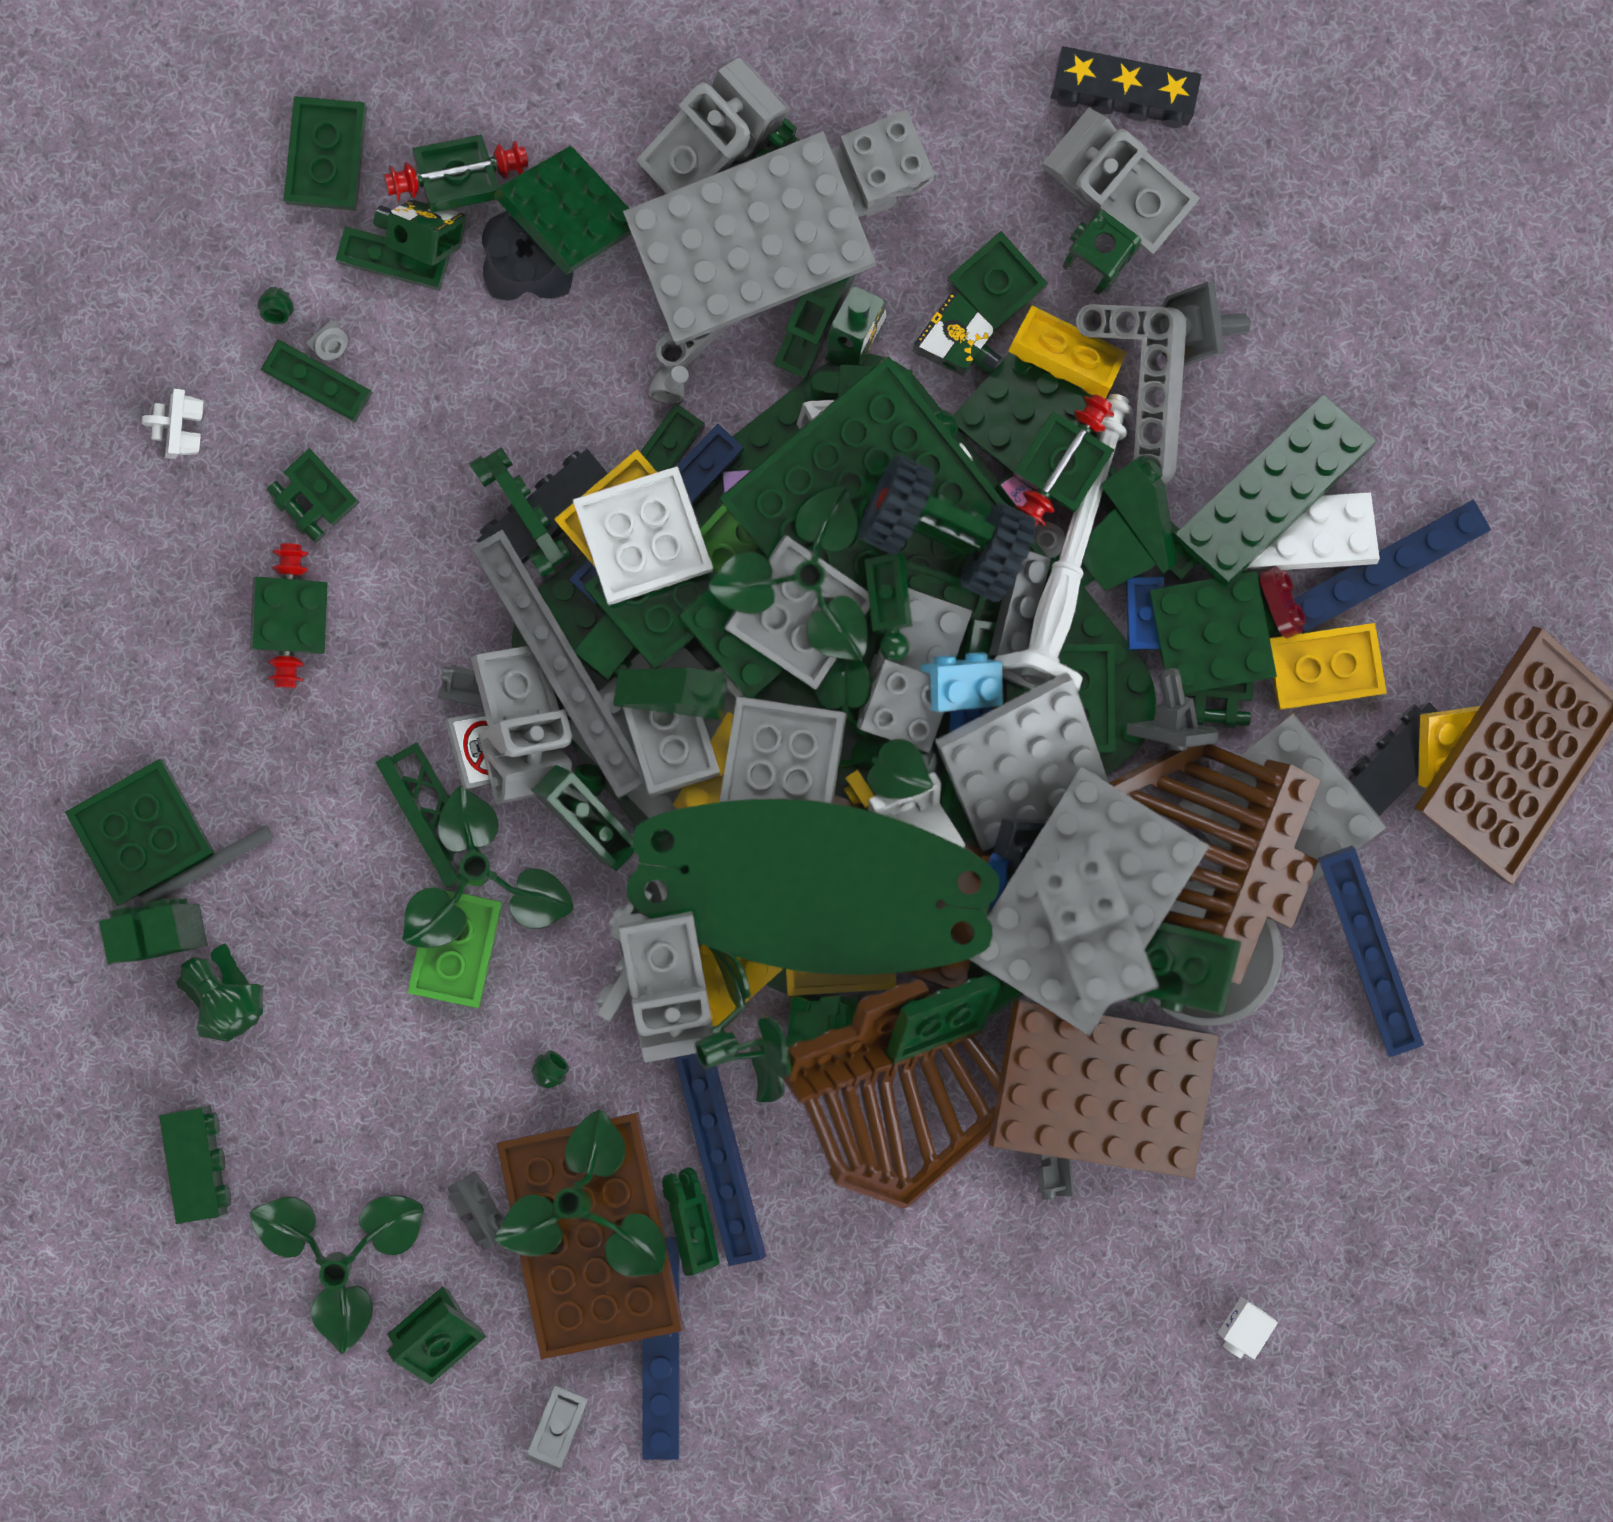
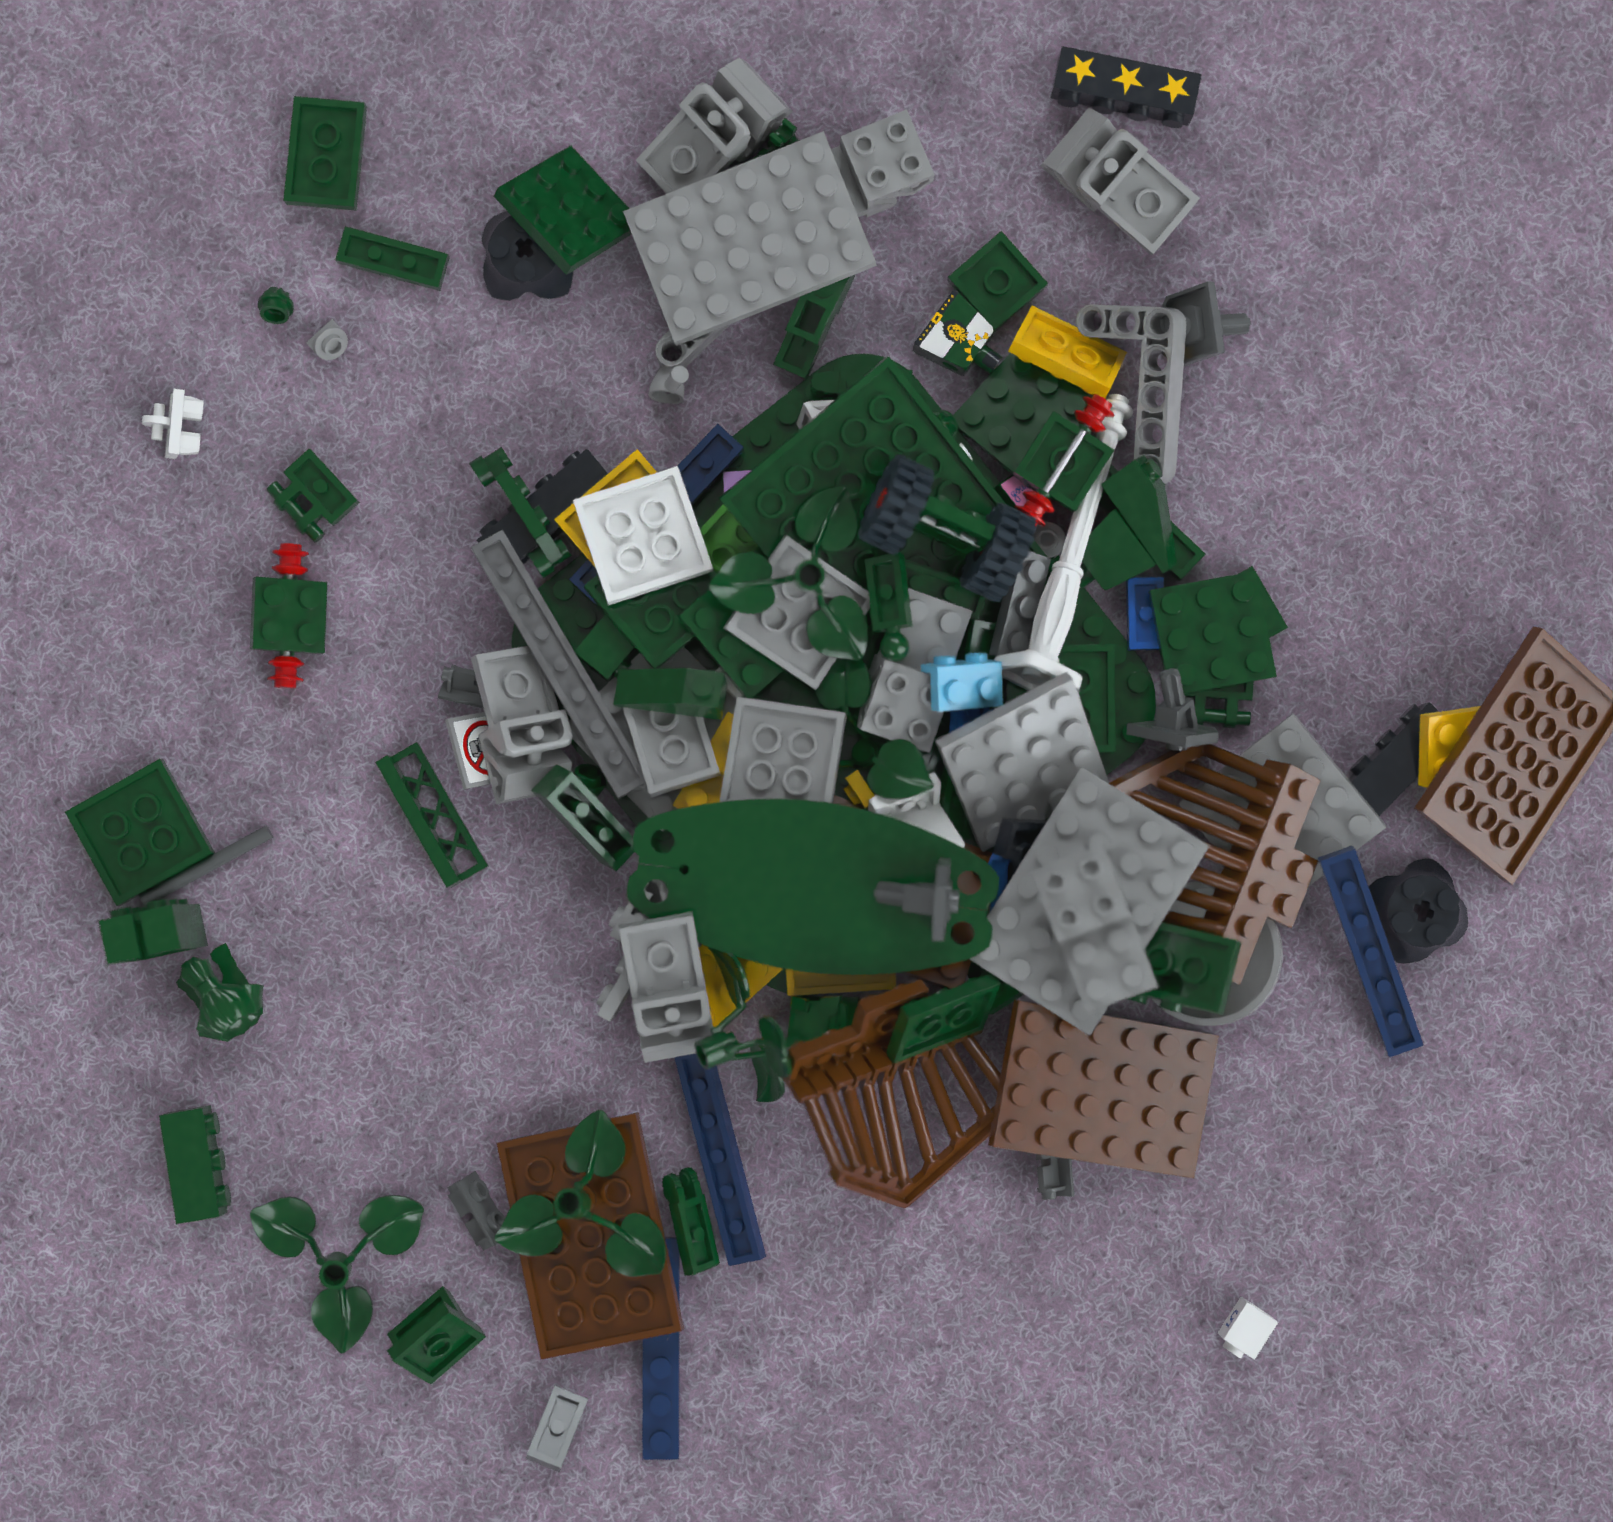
(316, 381): dark green tile -> none
(419, 232): dark green torso -> none
(455, 172): dark green plate -> none
(460, 968): bright green plate -> none
(469, 823): dark green plant -> none
(549, 1069): dark green plate -> none
(672, 438): dark green tile -> none
(860, 322): dark green torso -> none
(924, 898): none -> dark grey piece
(1108, 263): dark green piece -> none
(1274, 490): plate -> none
(1277, 590): dark red plate -> none
(1327, 666): yellow plate -> none
(1329, 534): white plate -> none
(1395, 564): dark blue plate -> none
(1395, 899): none -> black brick

